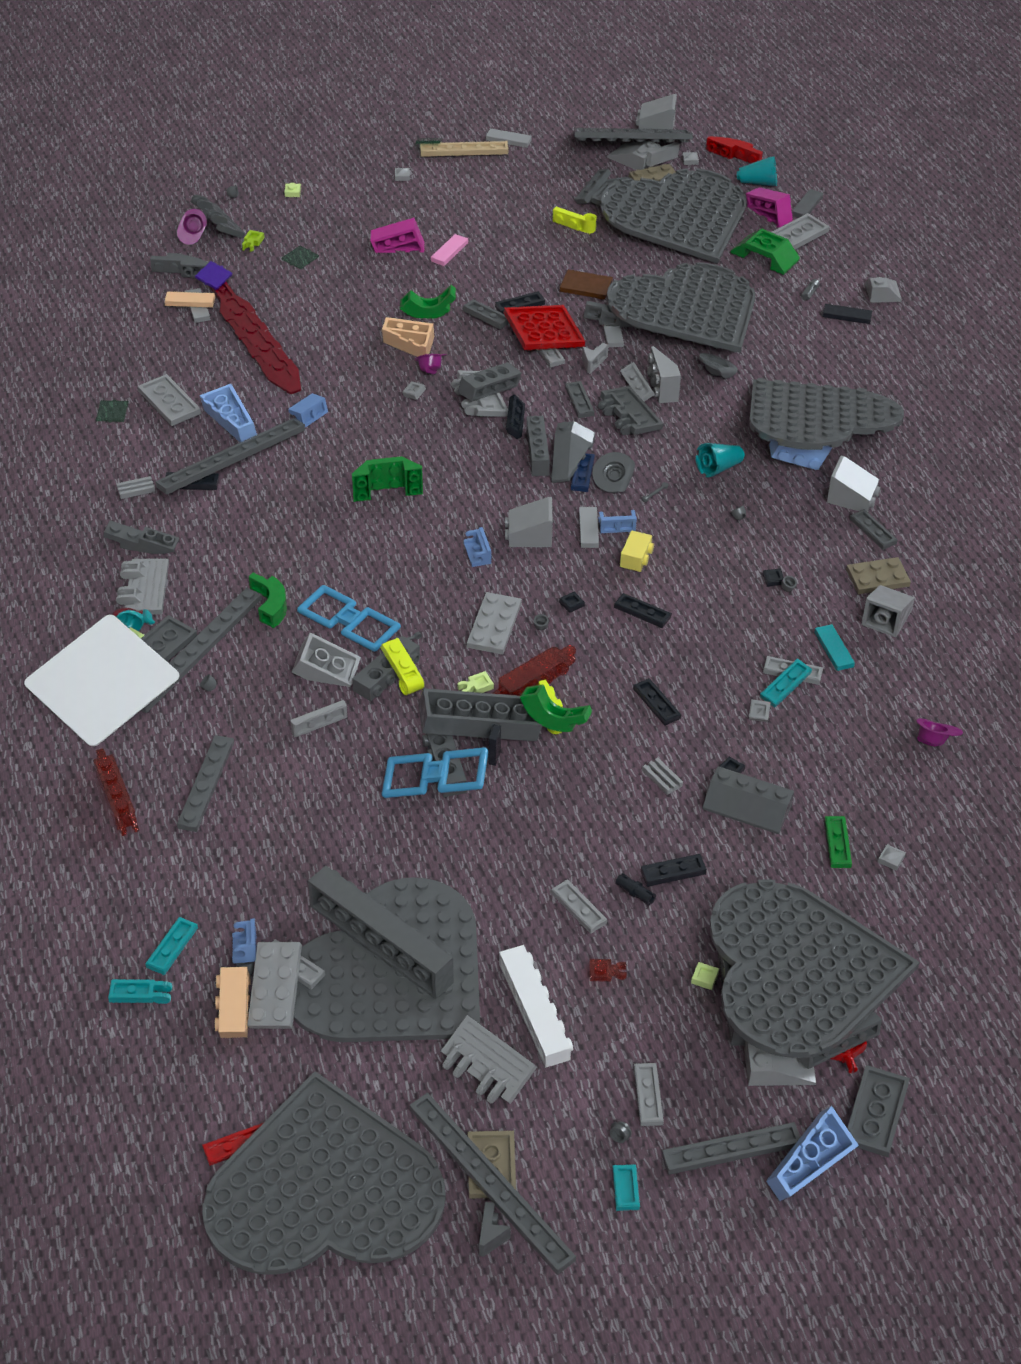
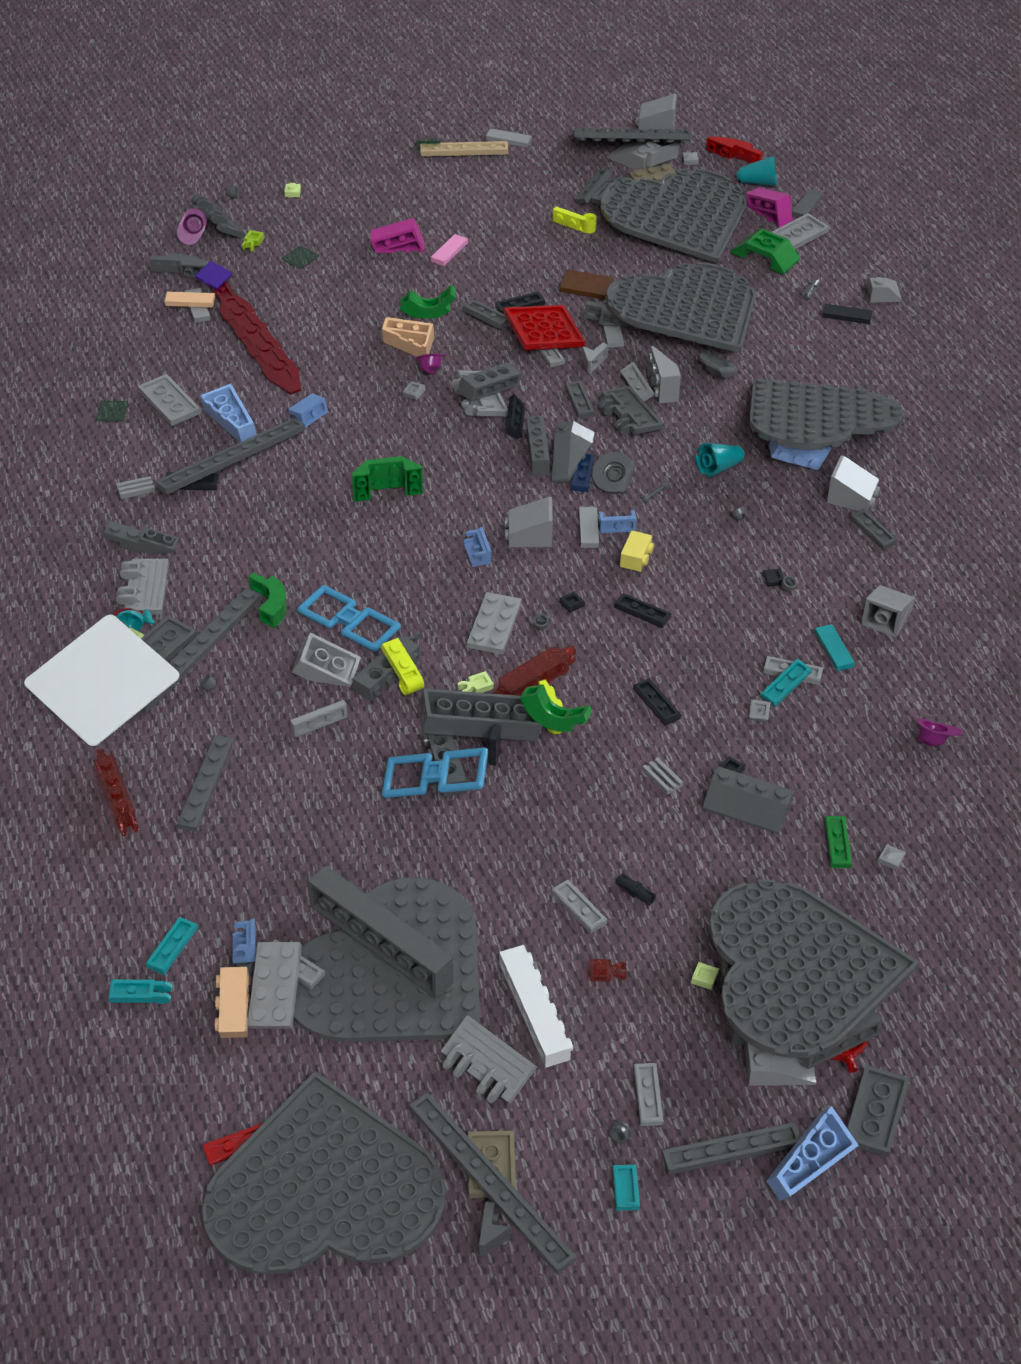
(402, 174): light grey tile -> none
(673, 870): black plate -> none
(872, 574): dark tan plate -> none

